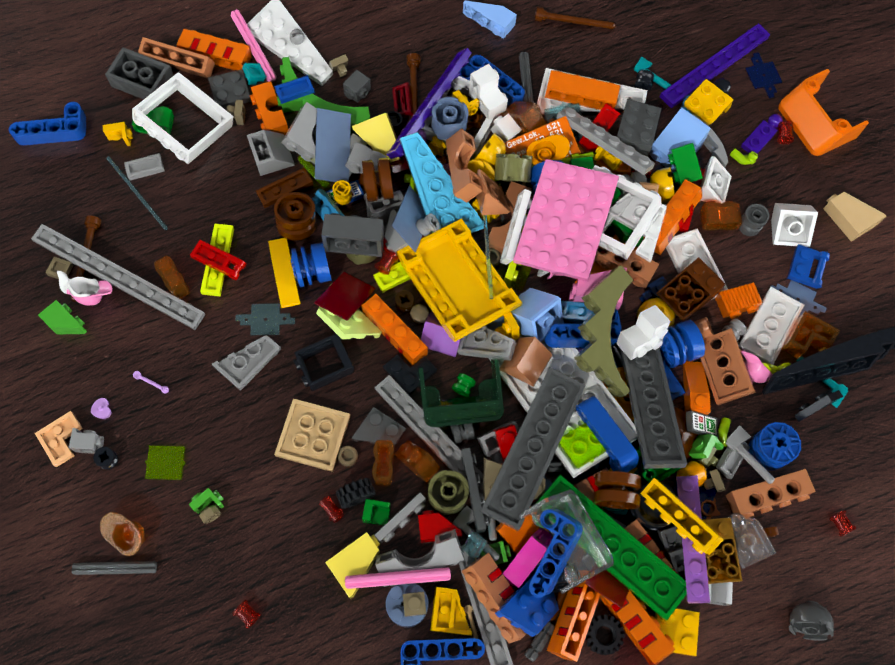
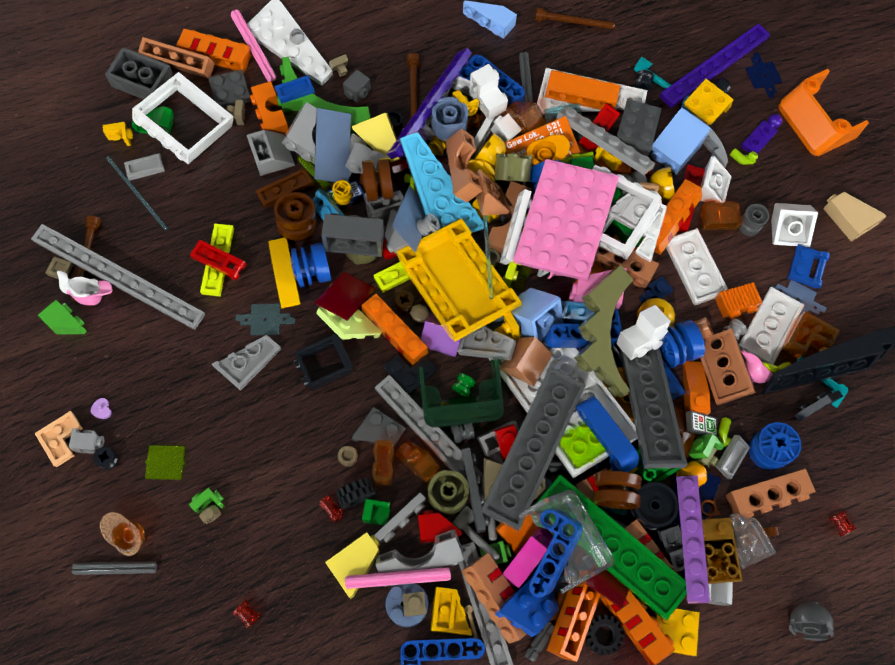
(55, 130): blue beam -> none
(137, 375): lavender hinge -> none
(171, 277): clear orange brick -> none
(253, 73): teal tile -> none
(312, 435): tan plate -> none
(386, 262): clear red bush -> none
(405, 111): dark red tile -> none
(474, 545): clear light blue tile -> none
(685, 164): green brick -> none
(685, 520): yellow brick -> none
(691, 289): reddish brown slope -> none
(715, 481): dark tan tile -> none
(734, 442): light grey piece -> none
(785, 132): clear red bush -> none

